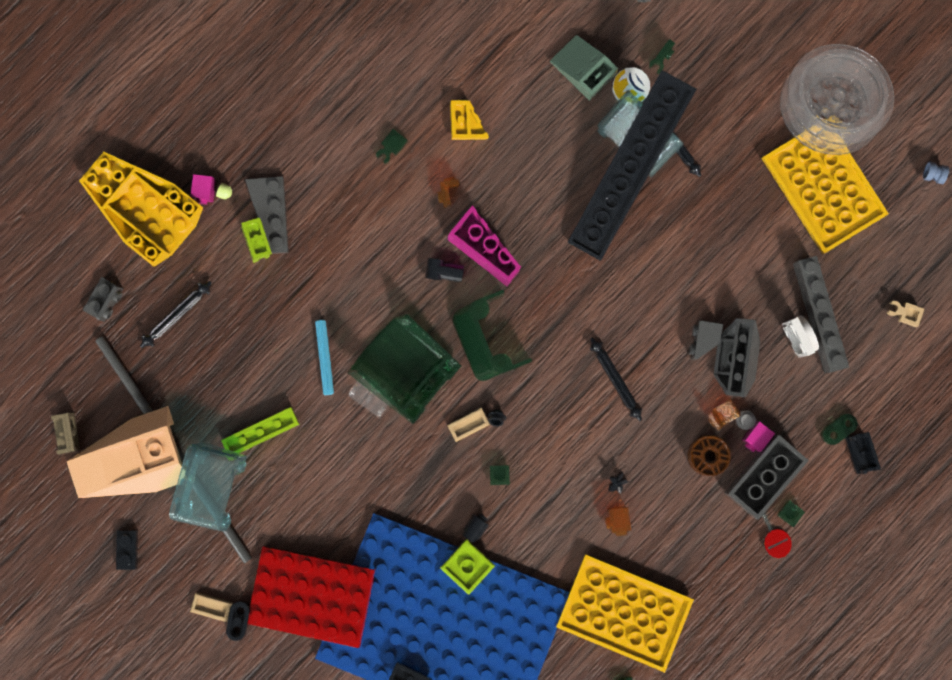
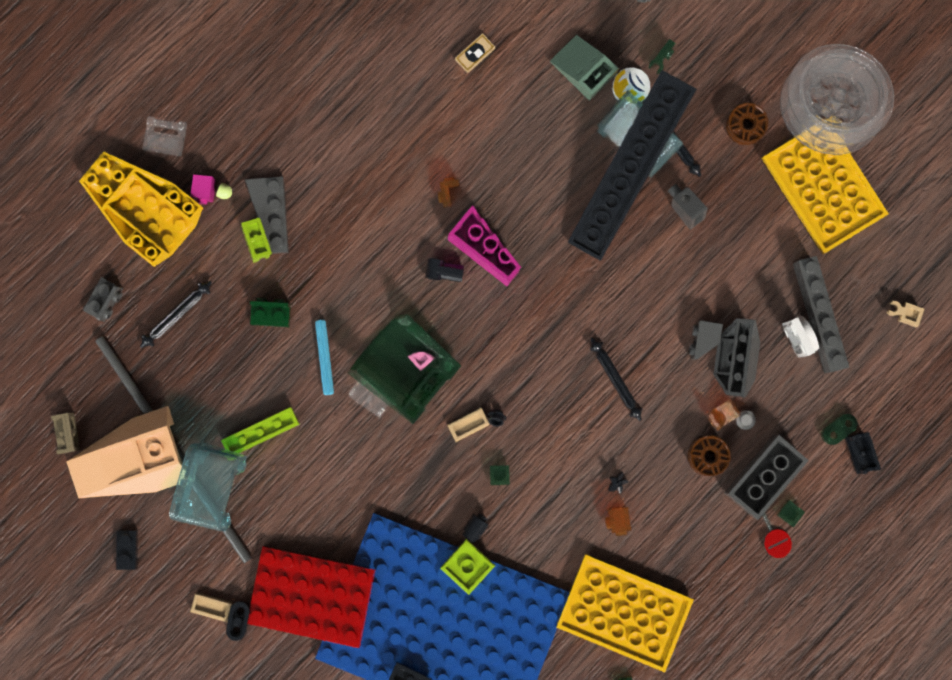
(164, 142): none -> clear plate
(270, 313): none -> dark green bracket
(393, 144): clear green plate -> none
(421, 359): none -> bright pink tile
(464, 122): yellow wing -> none
(474, 343): clear green windscreen -> none
(475, 53): none -> tile
(691, 211): none -> dark grey torso
(751, 113): none -> reddish brown wheel
(757, 437): dark pink brick -> none
(937, 173): sand blue wheel -> none

